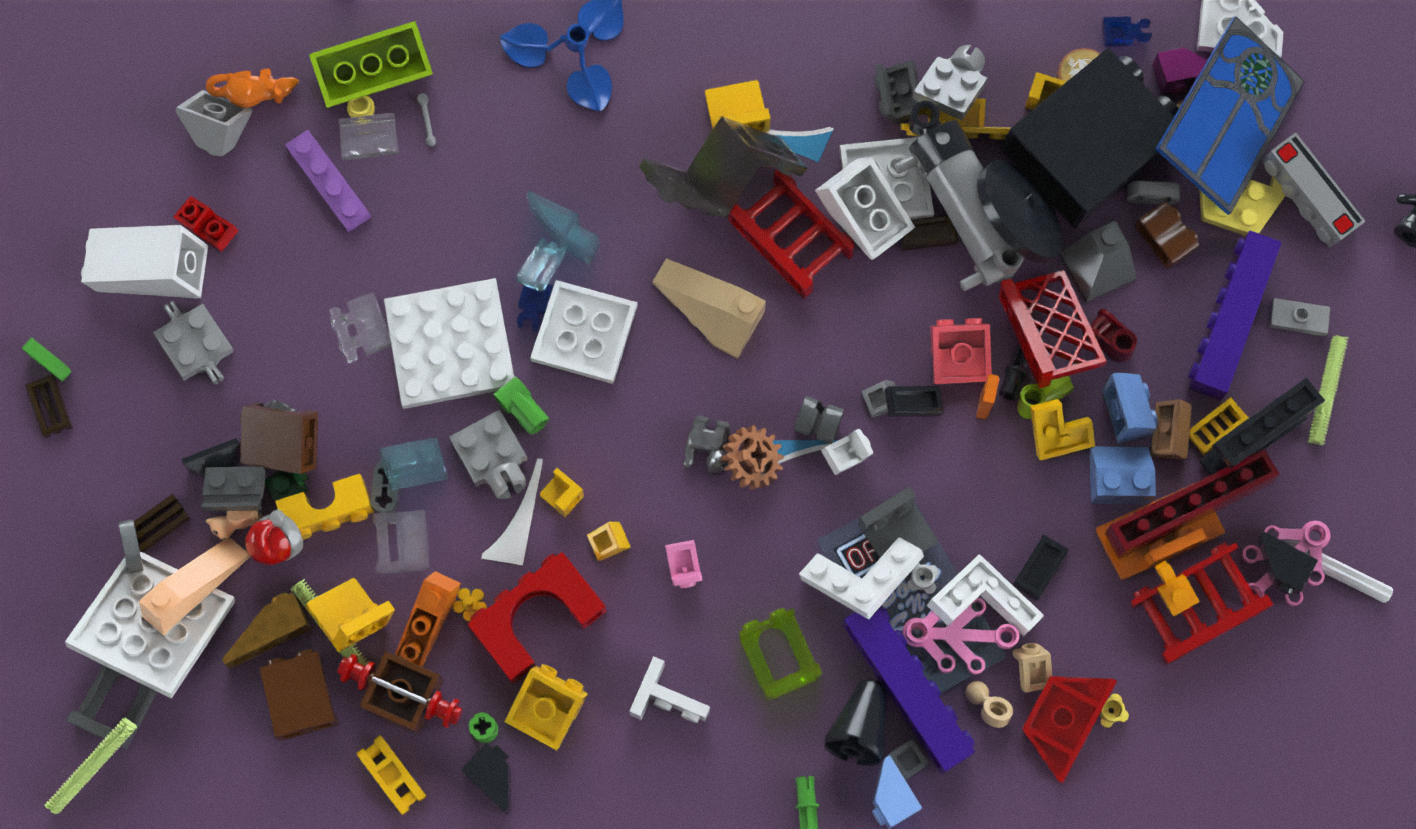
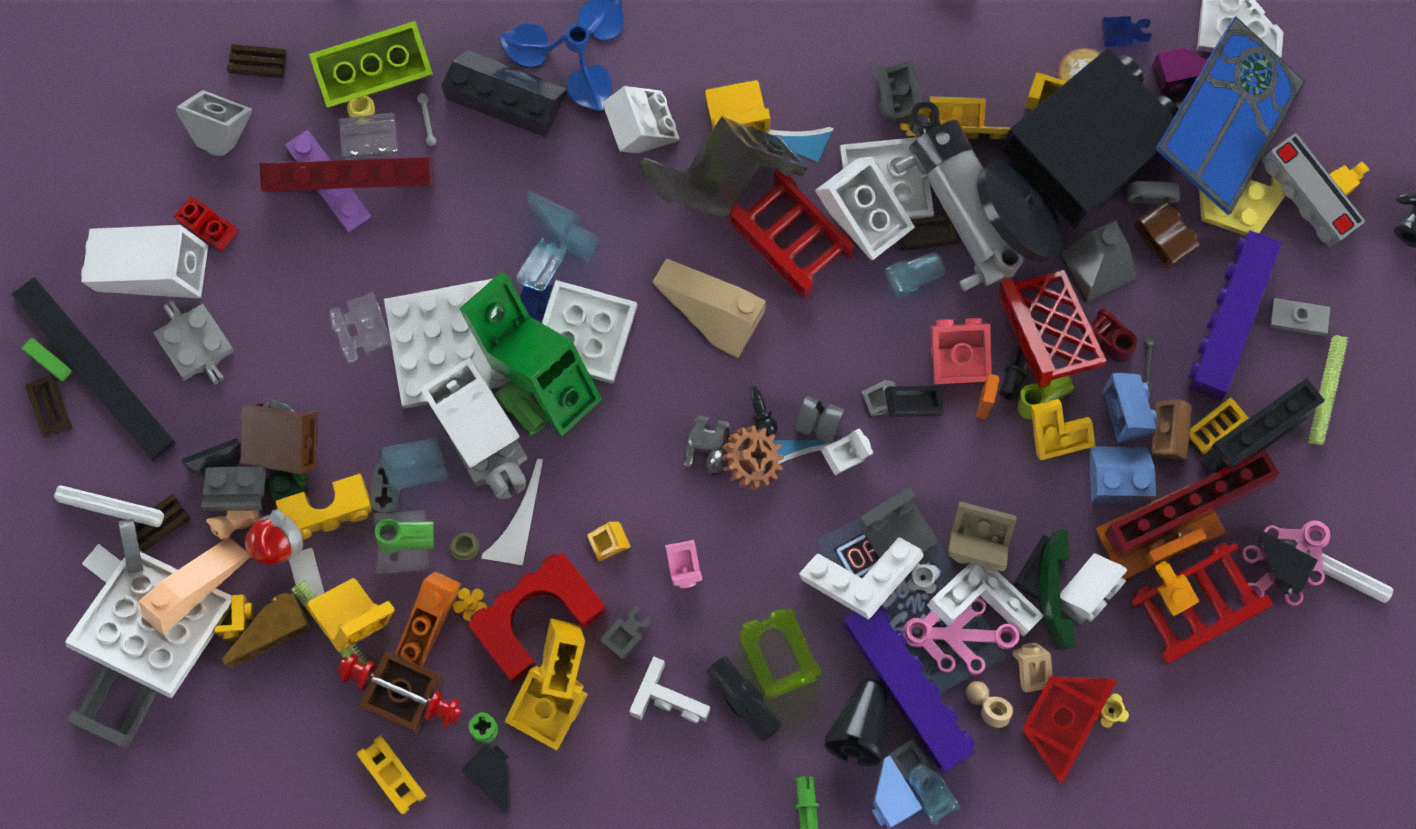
(91, 766): yellowish green axle -> none
(93, 369): none -> black tile
(101, 563): none -> white sticker
(108, 506): none -> white axle
(241, 616): none -> yellow bracket
(250, 90): orange animal -> none
(257, 51): none -> dark brown tile
(298, 695): reddish brown panel -> none
(305, 567): none -> white sticker
(346, 174): none -> dark red arch
(408, 535): none -> bright green piece
(464, 546): none -> olive plate
(469, 412): none -> white slope
(503, 92): none -> black slope
(531, 354): none -> green bracket
(561, 658): none -> yellow slope
(562, 493): yellow panel -> none
(623, 636): none -> dark grey plate
(640, 119): none -> white slope
(743, 698): none -> black piece
(763, 417): none -> black bar
(908, 276): none -> clear light blue piece
(935, 796): none -> clear light blue piece
(953, 82): light grey plate -> none
(981, 536): none -> dark tan bracket
(1049, 590): none -> dark green slope
(1085, 592): none -> white slope
(1149, 342): none -> dark grey hinge
(1349, 179): none -> yellow piece

